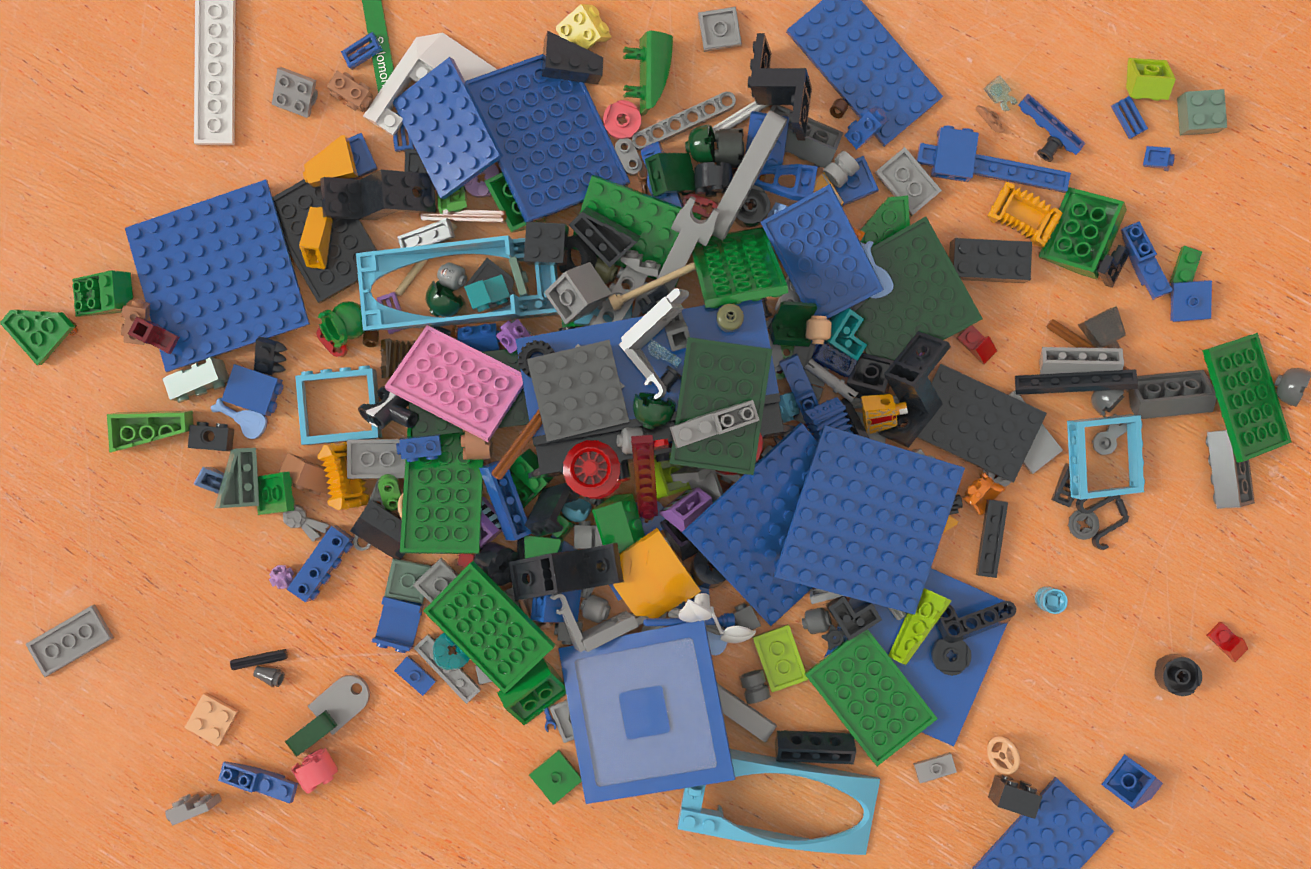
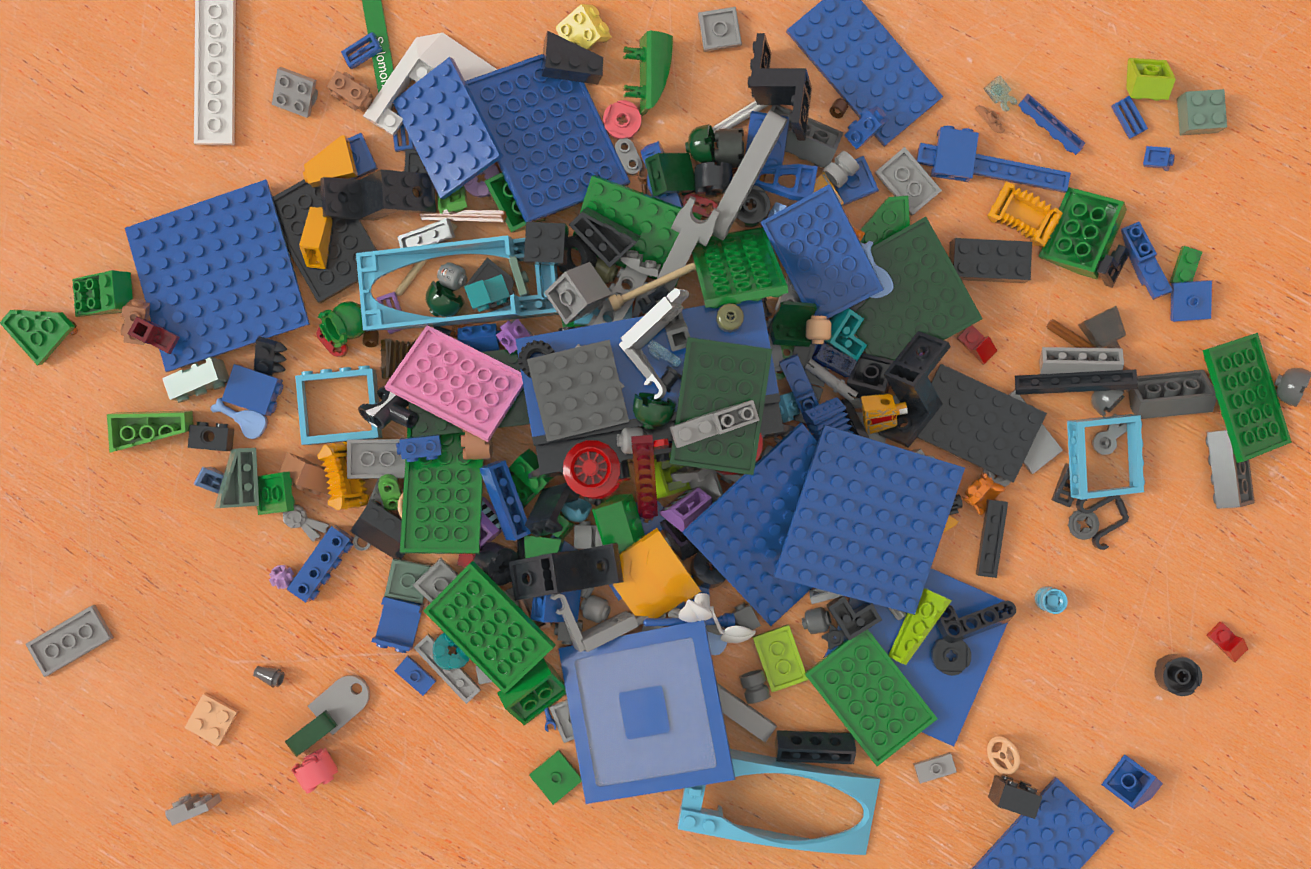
(258, 659): black axle -> none
(258, 780): blue slope -> none
(518, 446): dark orange axle -> none
(716, 101): light grey beam -> none
(1050, 148): black bush -> none

